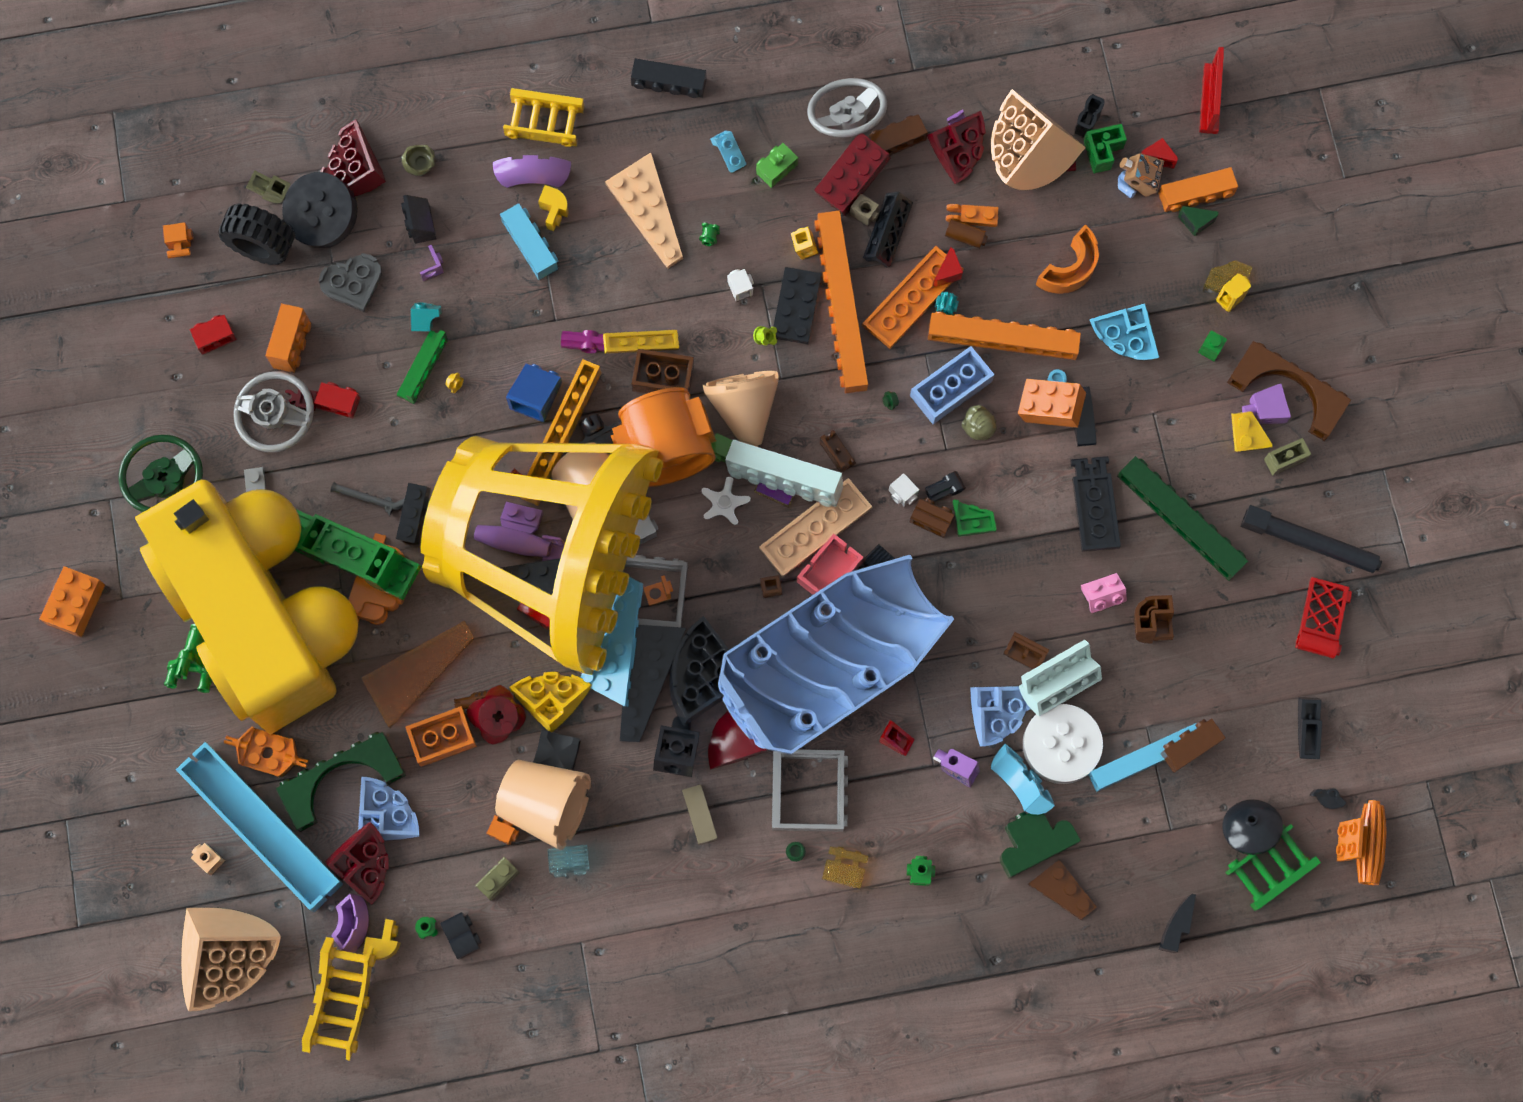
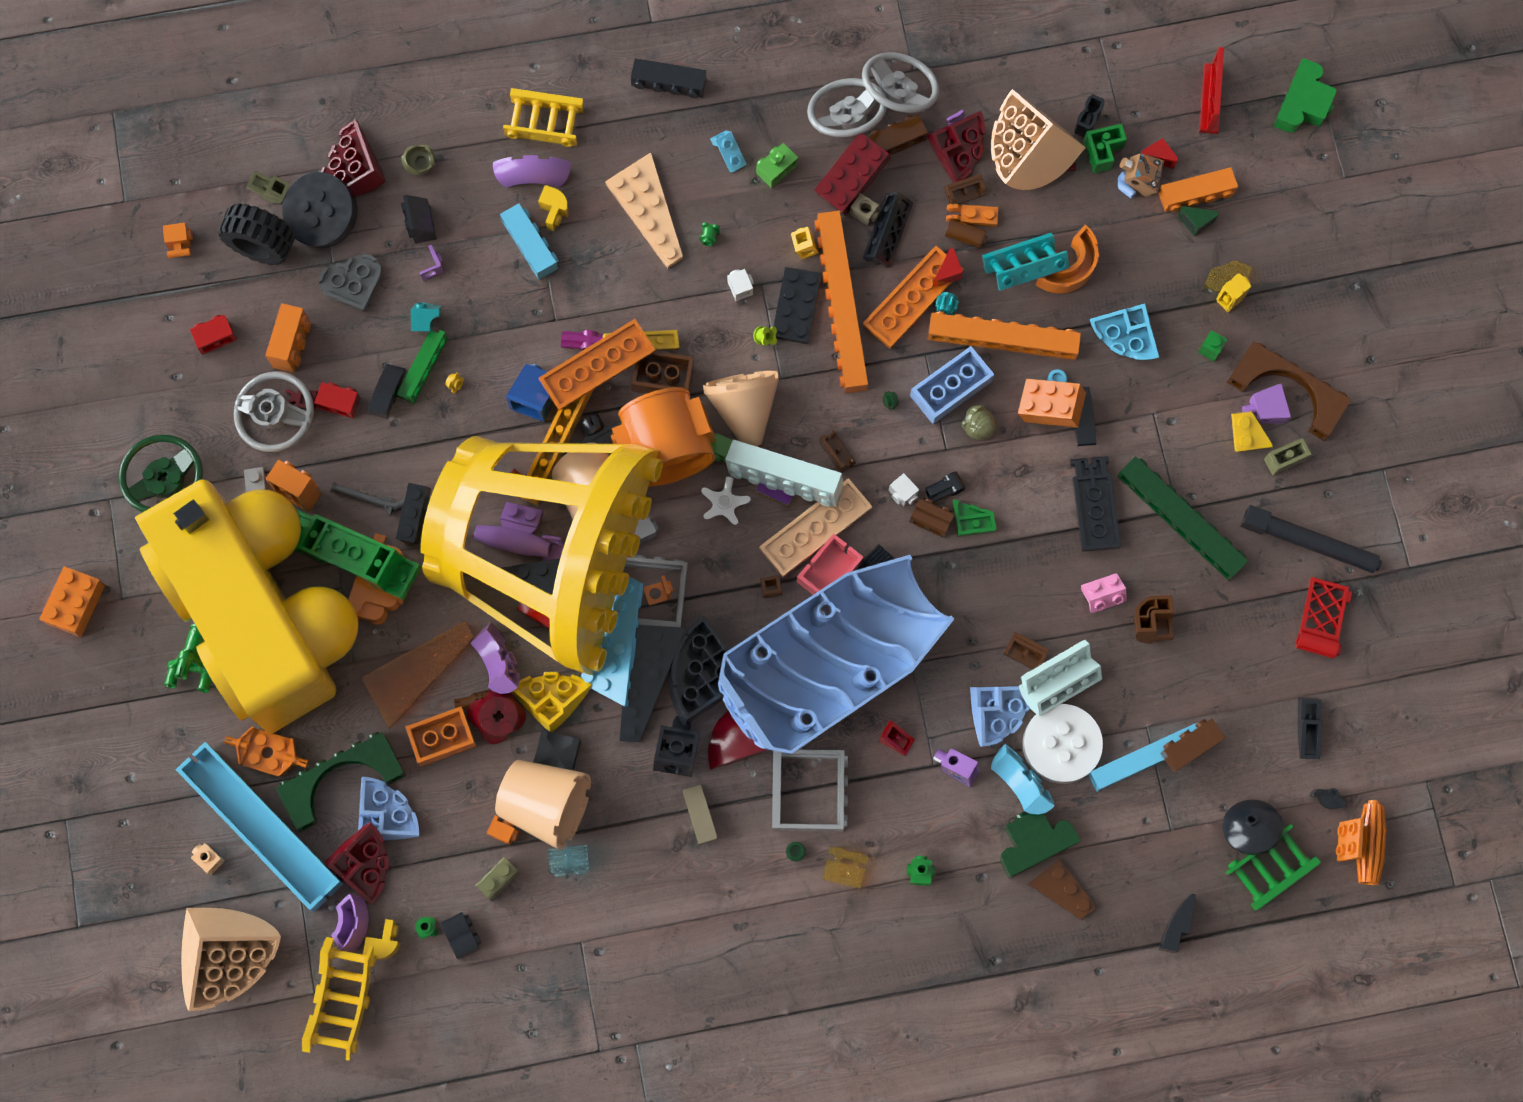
(294, 485): none -> orange brick
(385, 391): none -> black slope
(497, 659): none -> medium lavender brick
(597, 364): none -> orange plate
(898, 88): none -> light grey piece
(965, 189): none -> reddish brown hinge
(1023, 252): none -> teal fence
(1306, 99): none -> green brick

